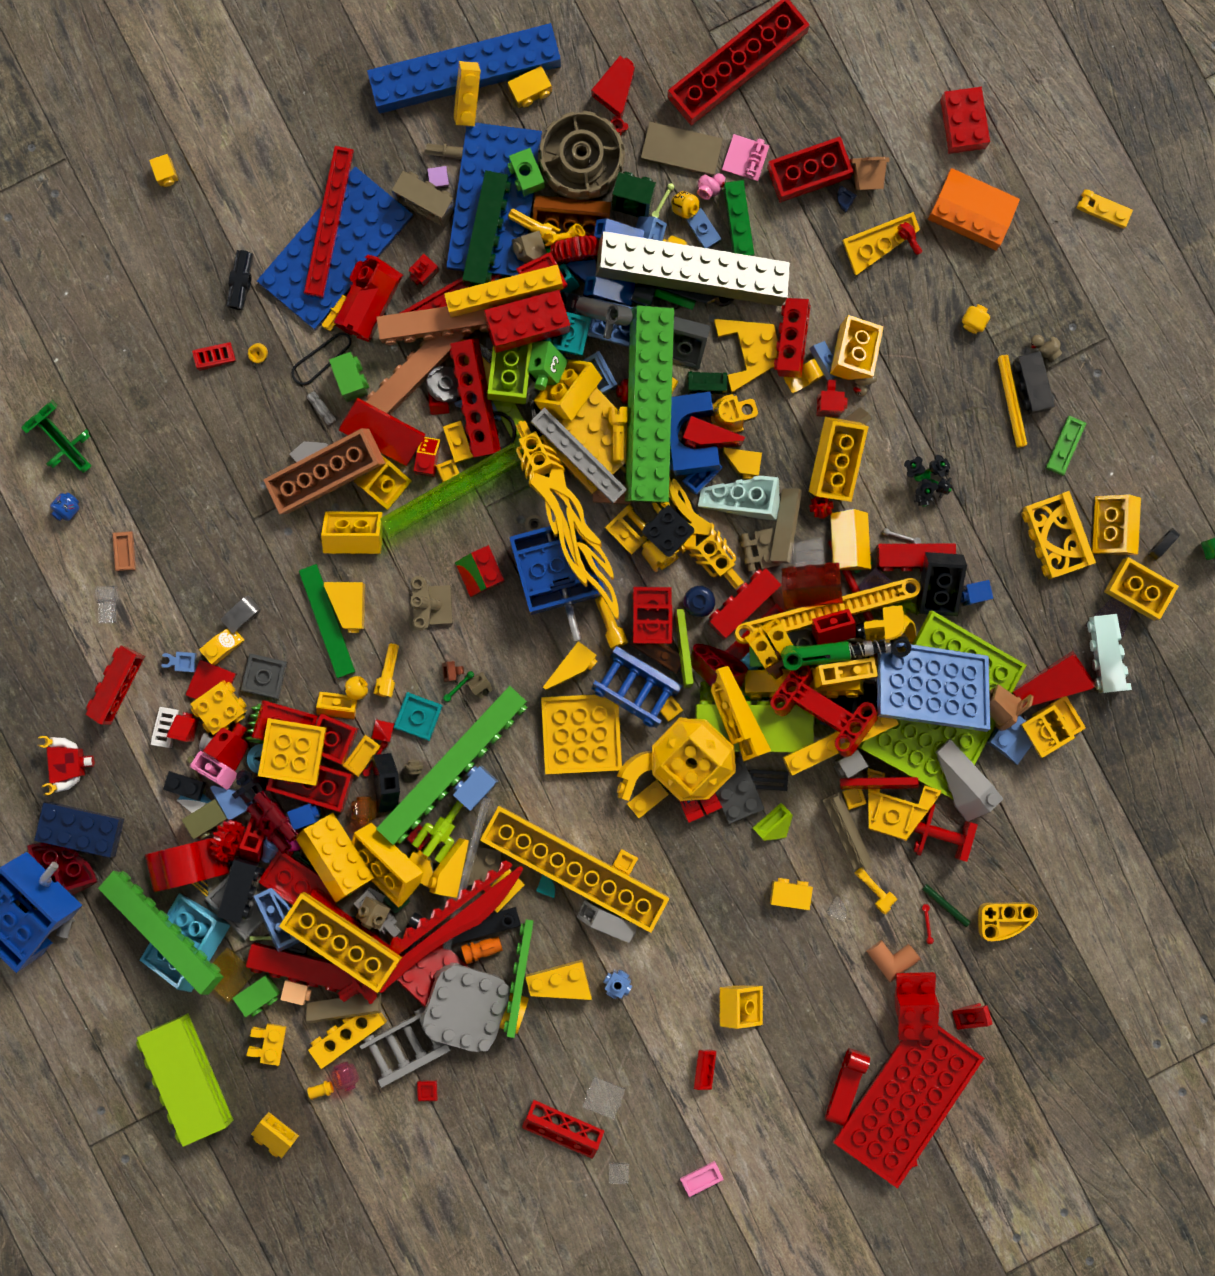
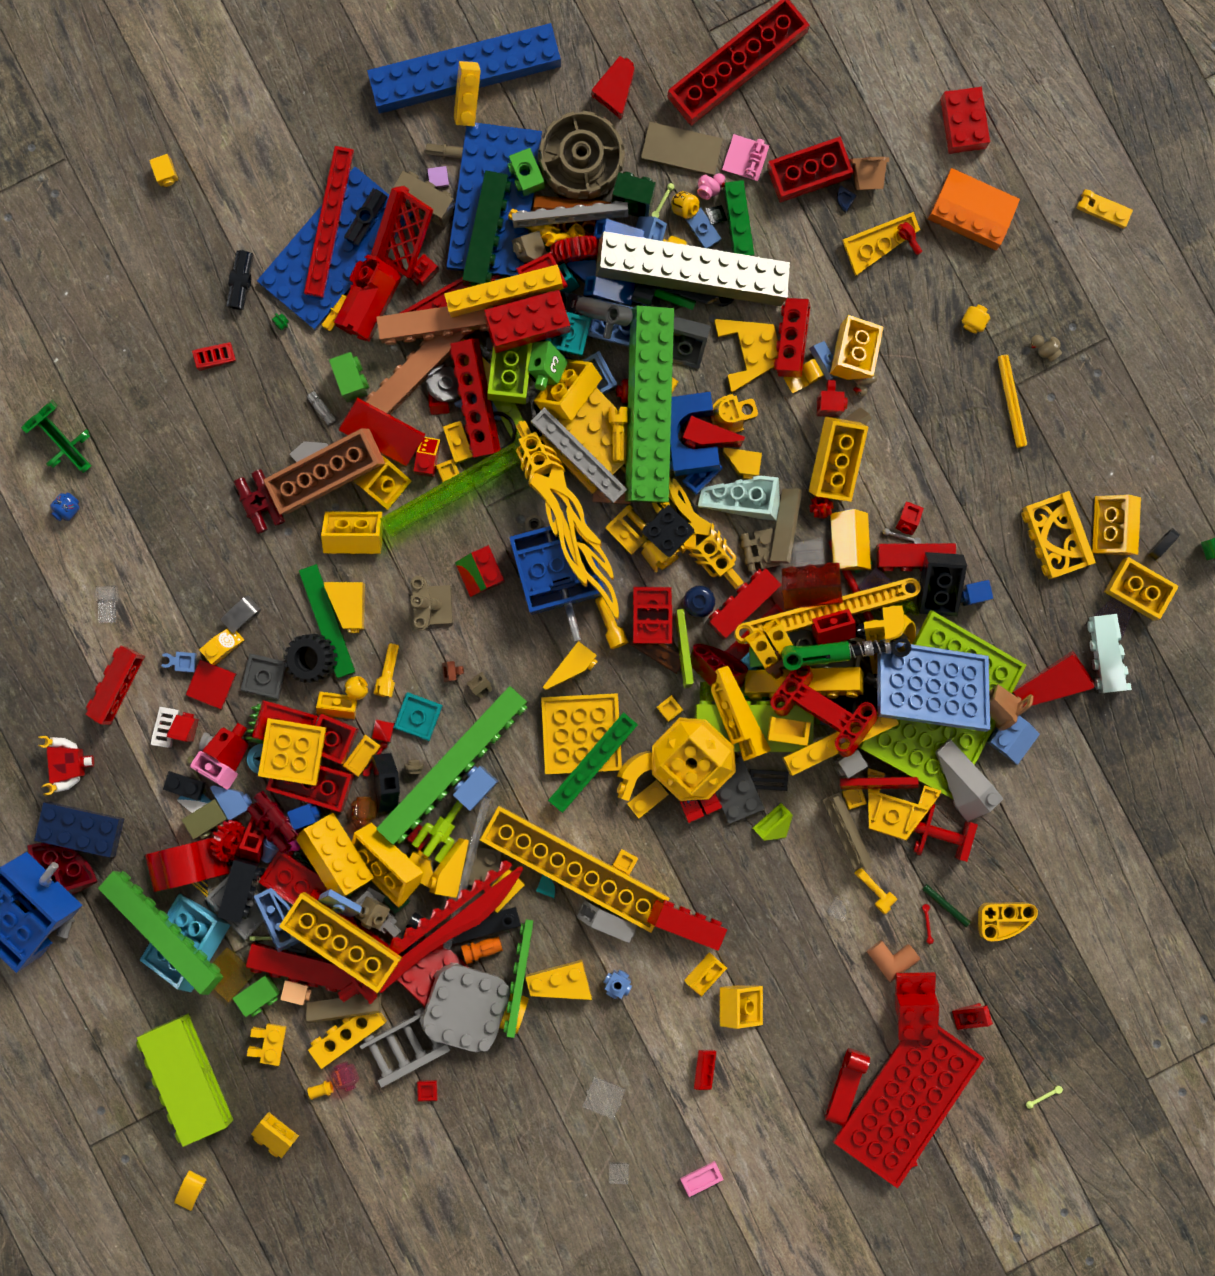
(124, 551): nougat tile -> none
(190, 1190): none -> yellow panel
(219, 707): yellow brick -> none
(244, 779): black hips -> none
(249, 499): none -> dark red pin
(257, 353): yellow tile -> none
(280, 321): none -> green plate
(296, 661): none -> black tyre
(313, 352): black piece -> none
(340, 903): none -> medium blue plate
(359, 227): none -> black piece
(391, 224): none -> red fence
(447, 697): green hinge -> none
(530, 87): yellow brick -> none
(564, 1136): red fence -> none
(567, 215): none -> light grey plate
(592, 762): none -> green plate
(617, 121): red plate -> none
(652, 677): blue fence -> none
(687, 925): none -> red brick
(705, 974): none -> yellow slope
(707, 382): dark green hinge -> none
(716, 214): none -> black sticker
(788, 731): none -> yellow panel
(791, 894): yellow brick -> none
(844, 672): yellow slope -> none
(909, 518): none -> red bracket
(927, 485): black plant -> none
(1033, 383): black brick -> none
(1053, 726): yellow bracket -> none
(1058, 1089): none -> yellowish green hinge
(1065, 445): bright green tile -> none

